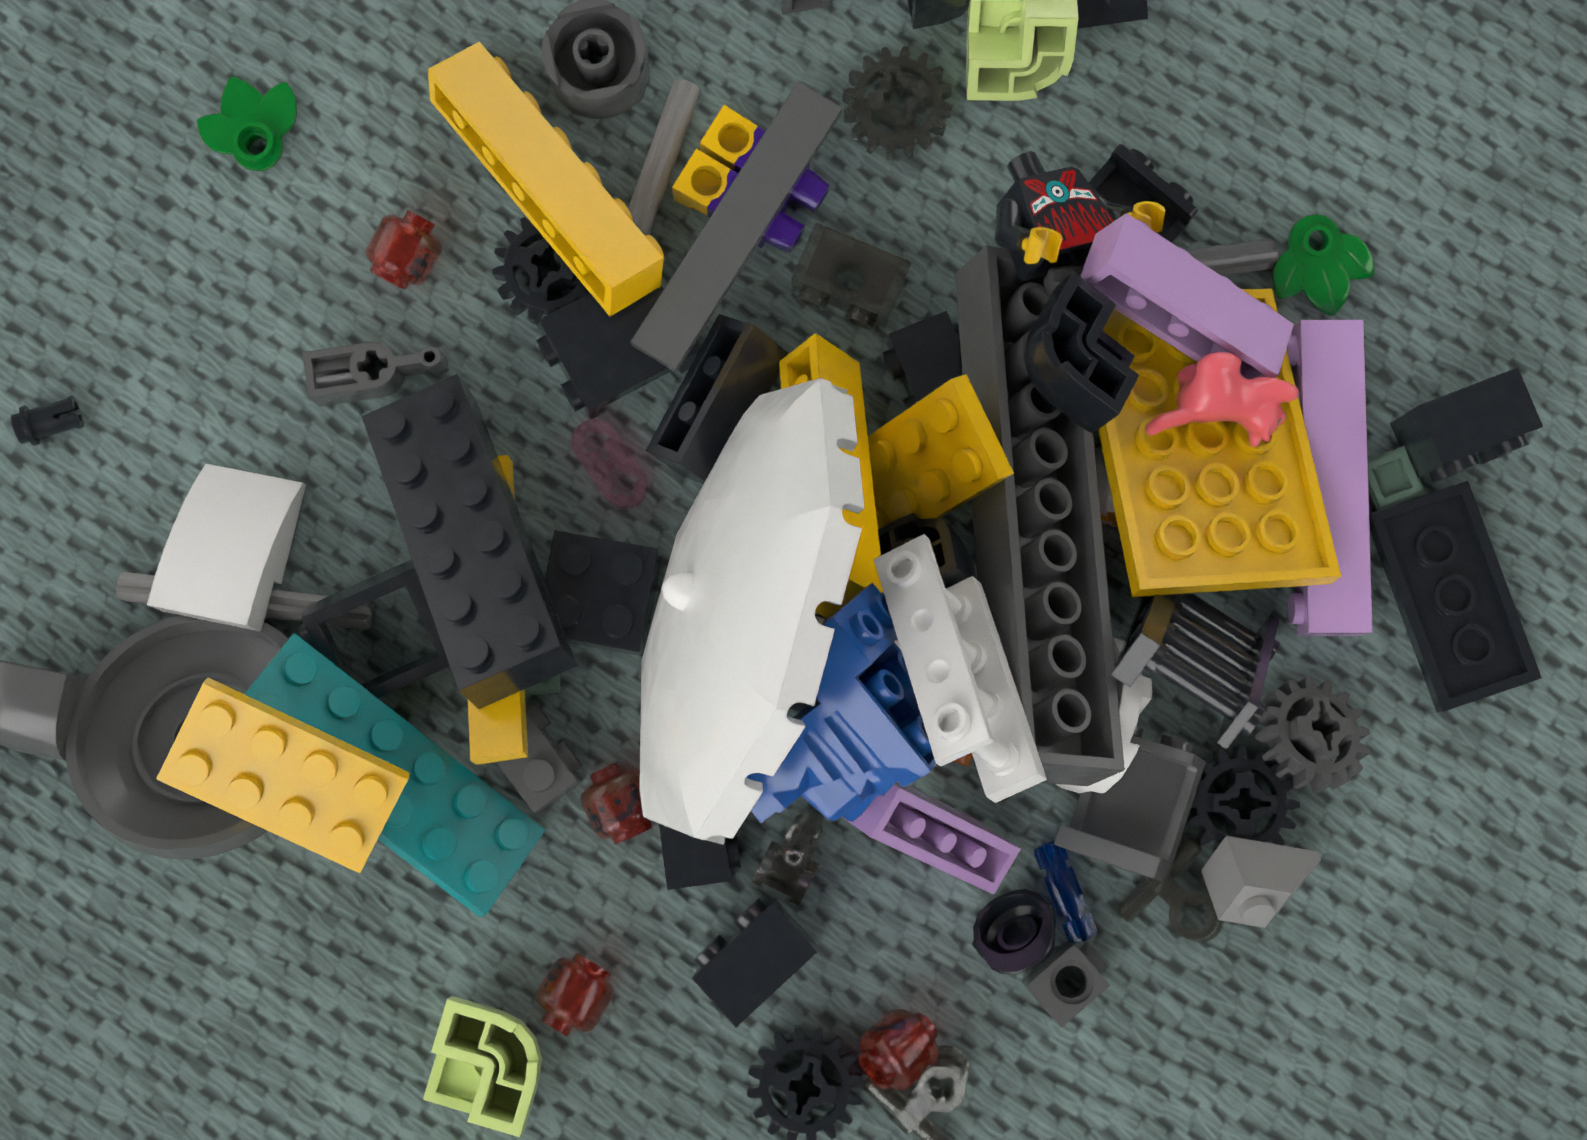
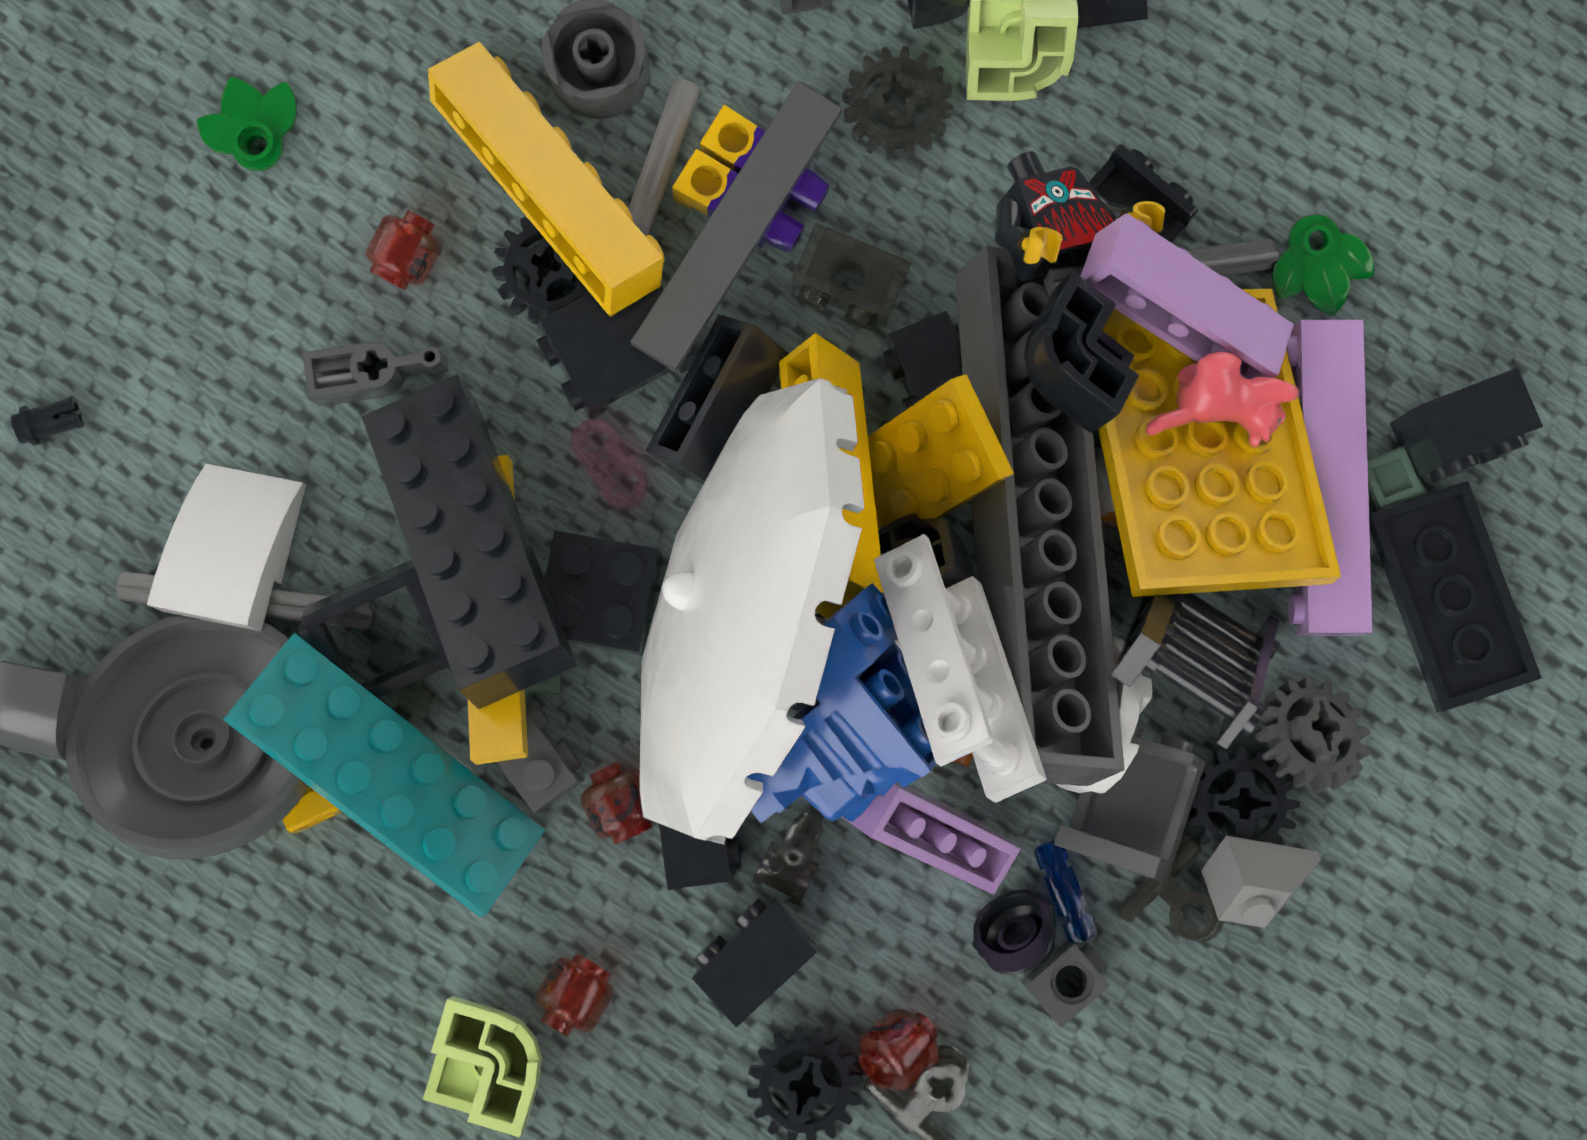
(283, 775): yellow plate -> none

